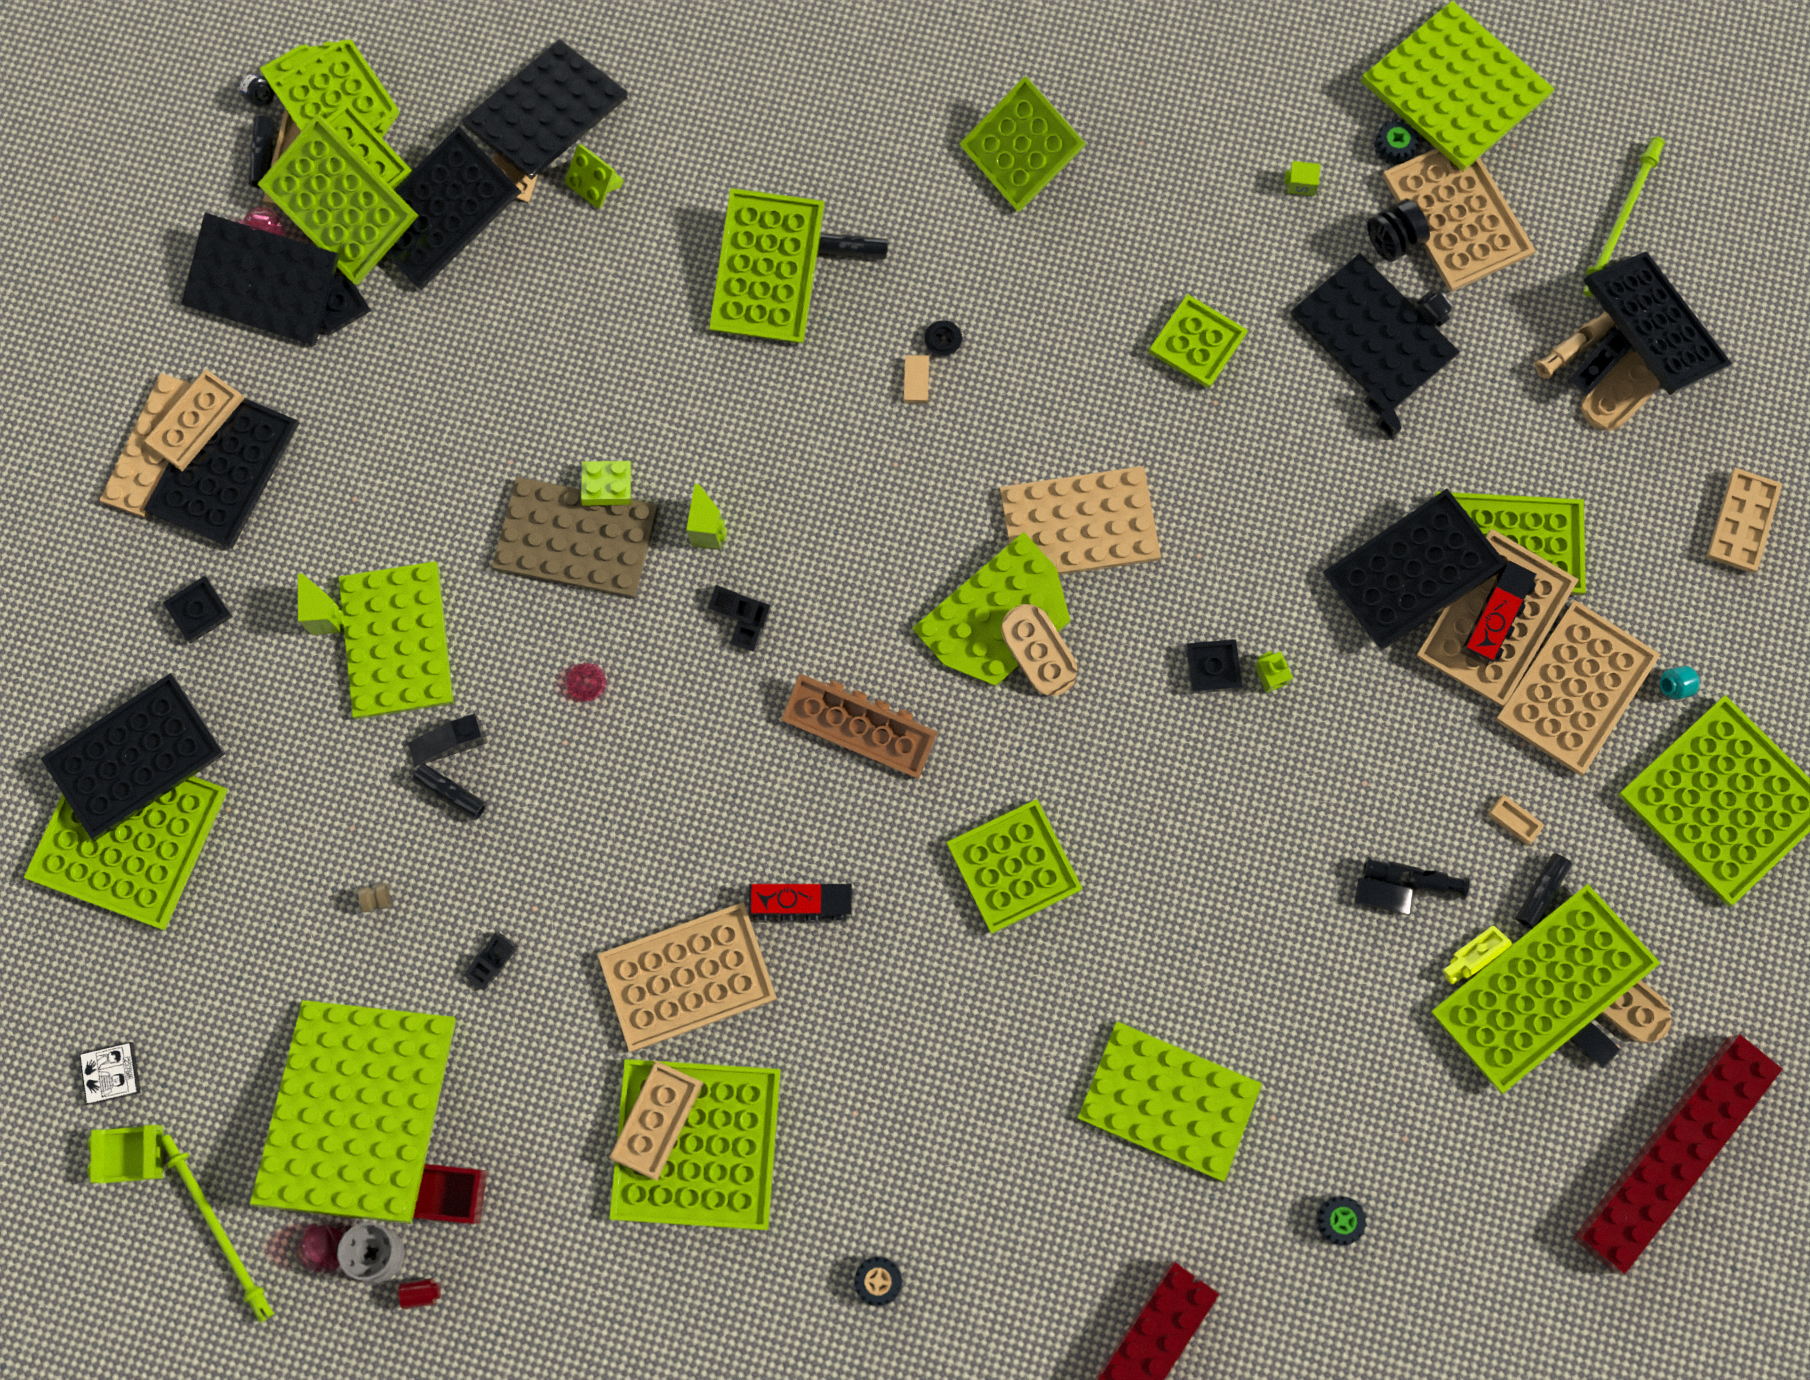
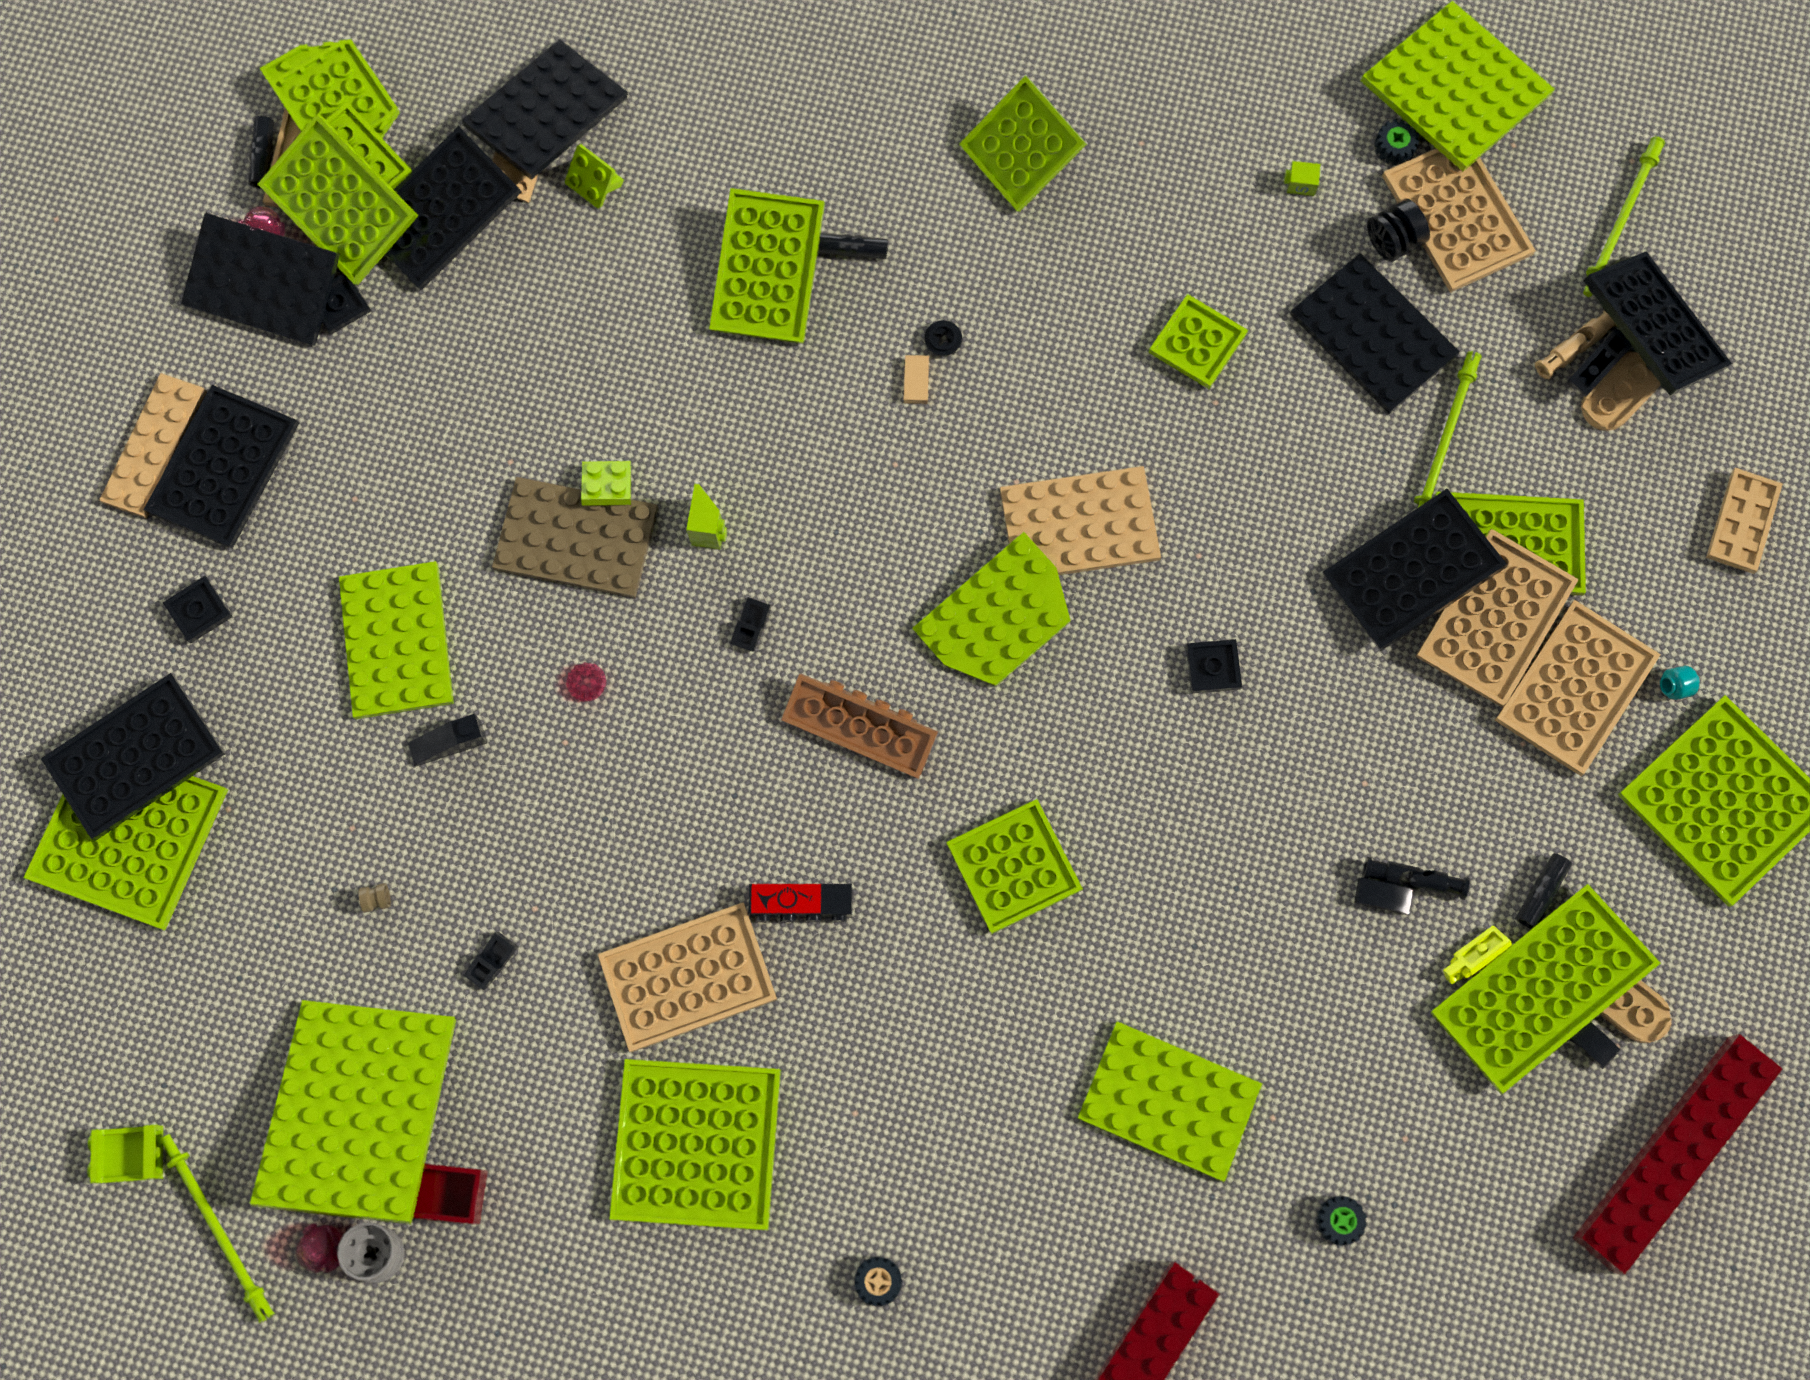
(109, 1073): tile -> none
(193, 419): tan tile -> none
(256, 90): black head -> none
(316, 609): lime slope -> none
(418, 1293): dark red brick -> none
(449, 792): black axle -> none
(656, 1120): tan tile -> none
(734, 604): black slope -> none
(1039, 649): tan tile -> none
(1273, 671): lime brick -> none
(1388, 419): black slope -> none
(1434, 308): black head -> none
(1466, 376): none -> lime bar
(1498, 614): brick -> none
(1515, 820): tan tile -> none

